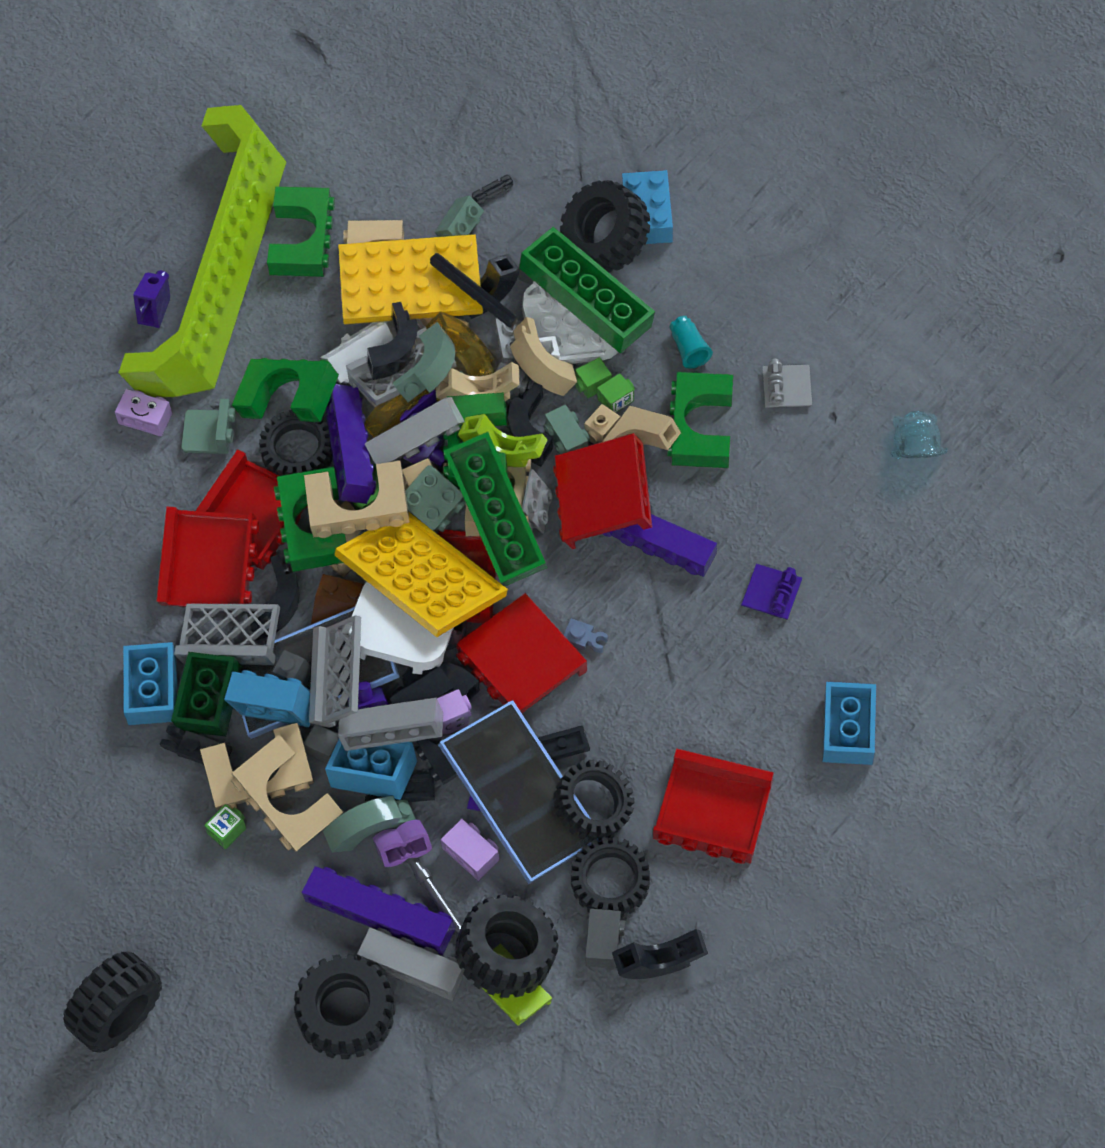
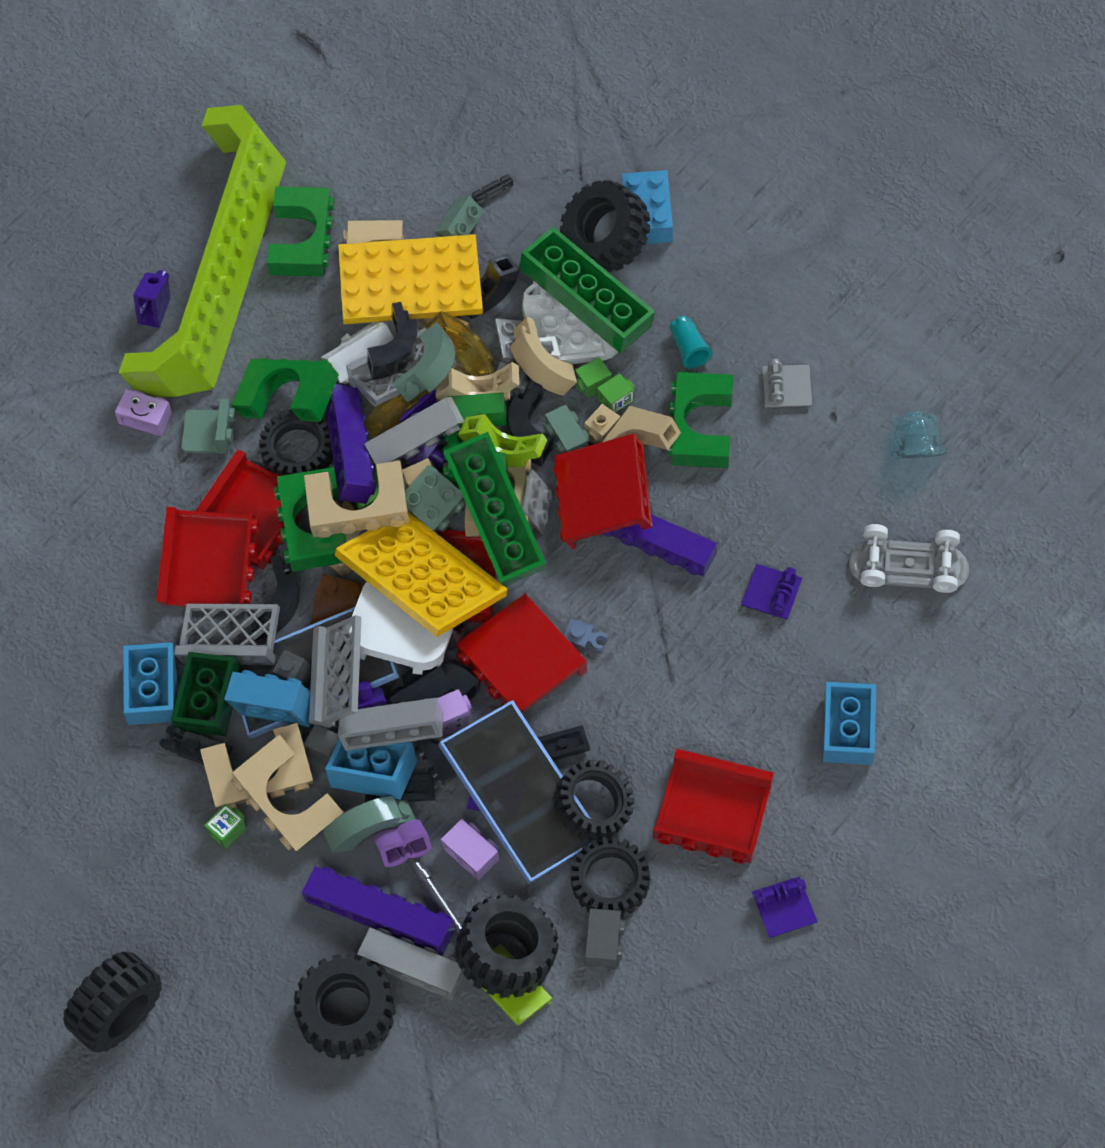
(473, 290): black axle -> none
(652, 961): black arch -> none
(784, 906): none -> dark purple hinge
(909, 563): none -> light grey piece

